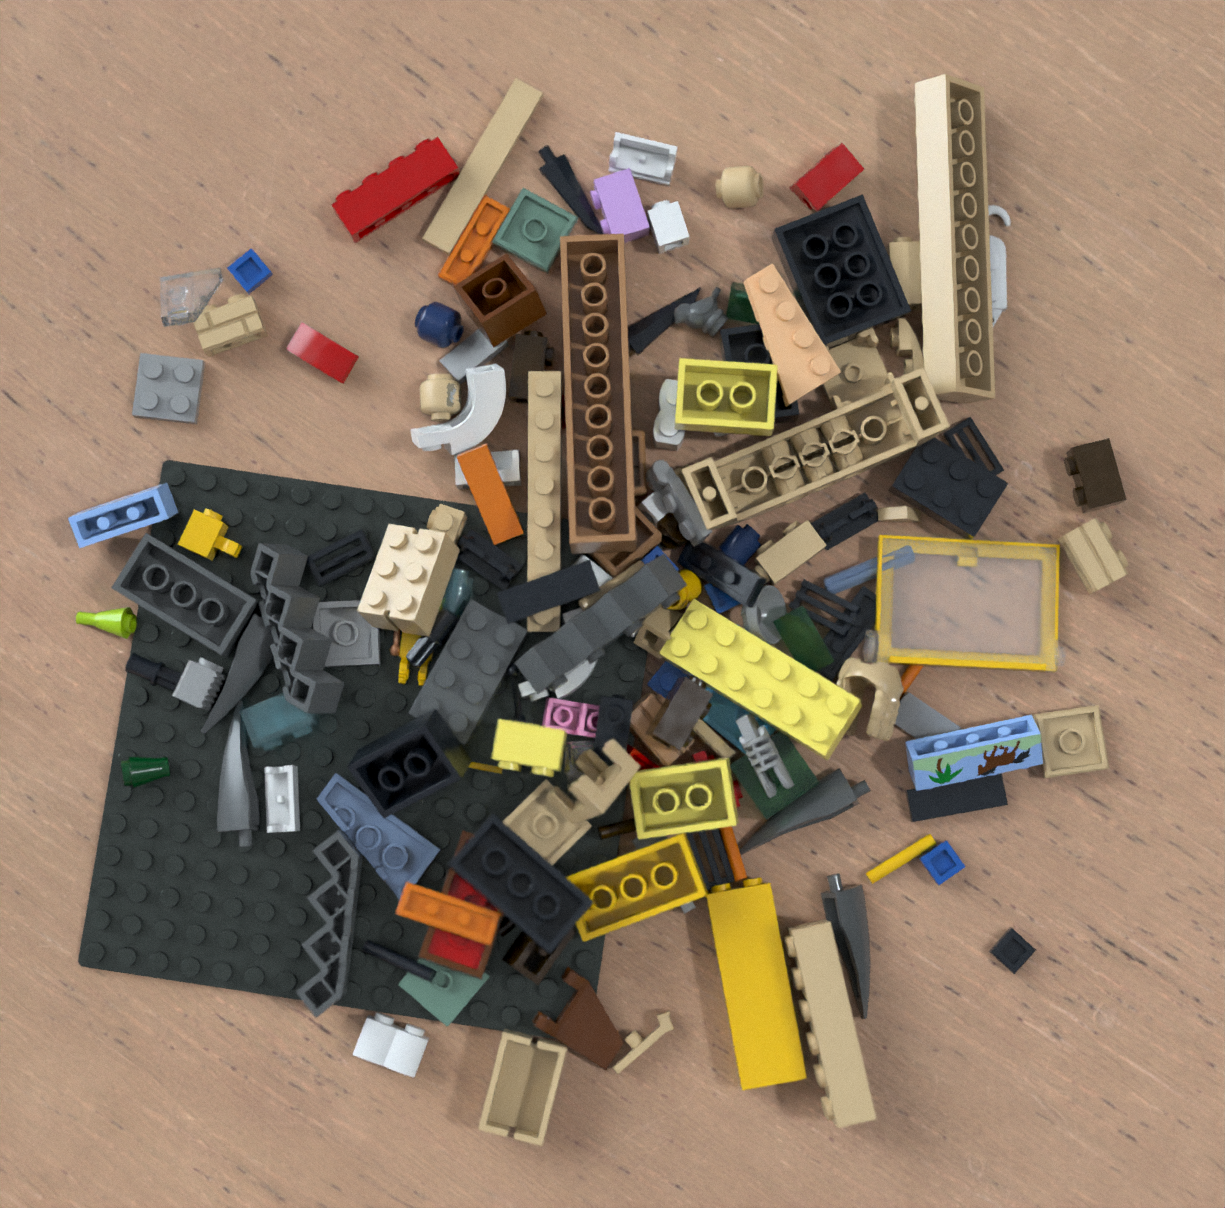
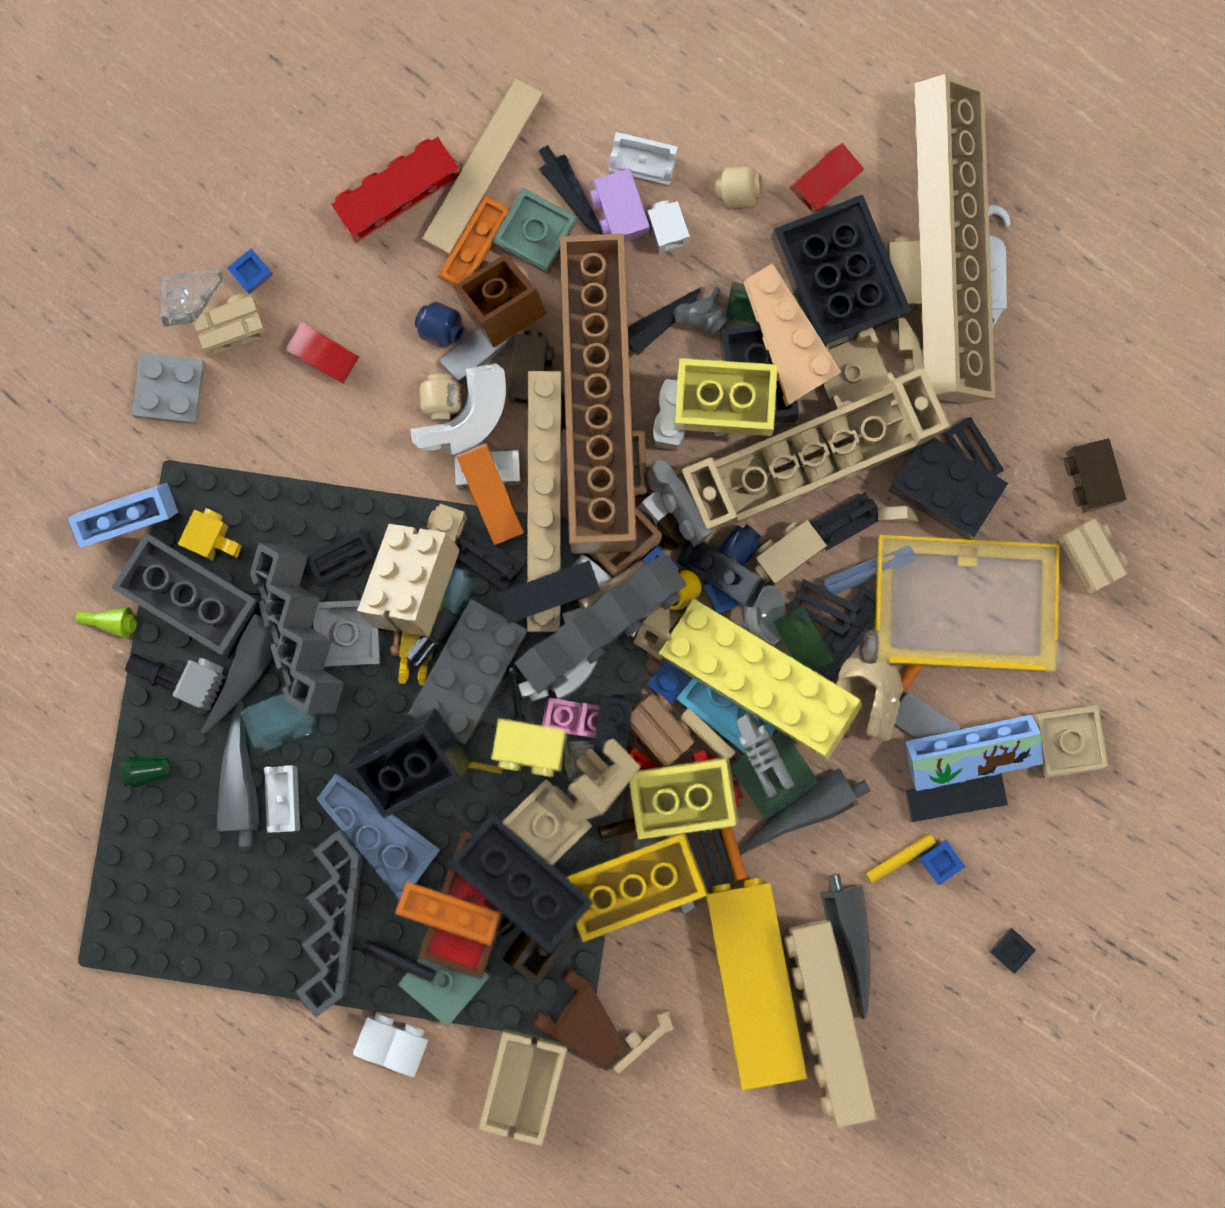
(680, 713): dark brown brick -> none

